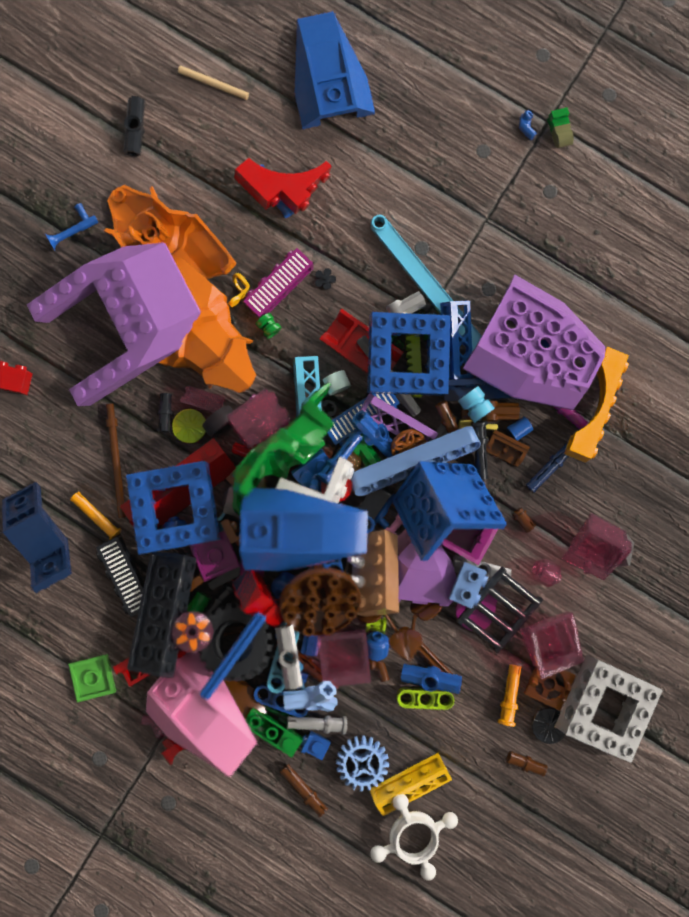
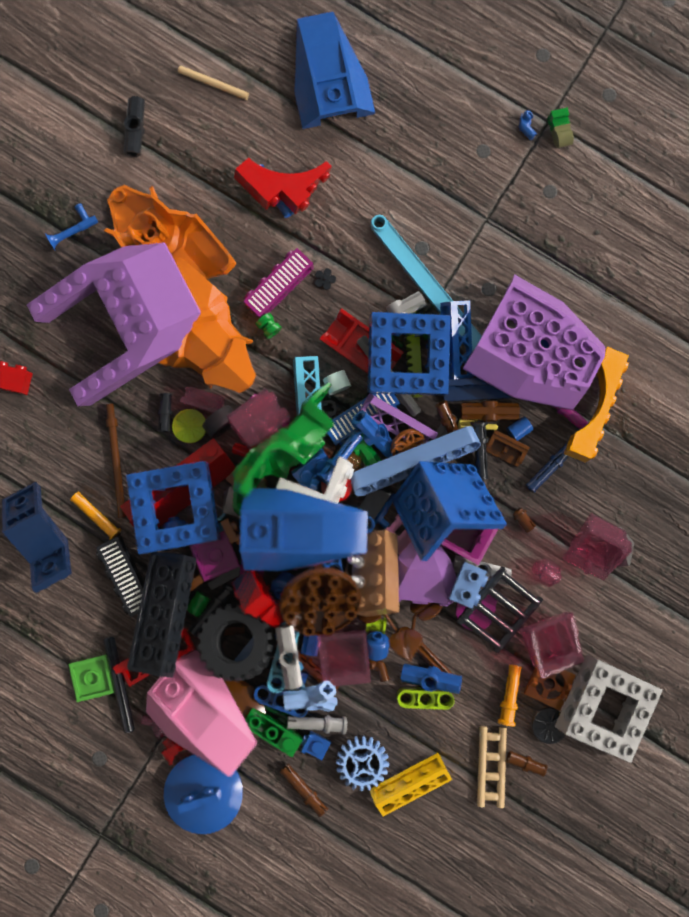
(119, 685): none -> black axle
(202, 796): none -> blue bracket
(203, 628): clear pink dish -> none
(232, 656): blue axle -> none
(235, 300): yellow piece -> none
(407, 818): white piece -> none
(476, 404): medium azure wheel -> none
(483, 775): none -> tan bar

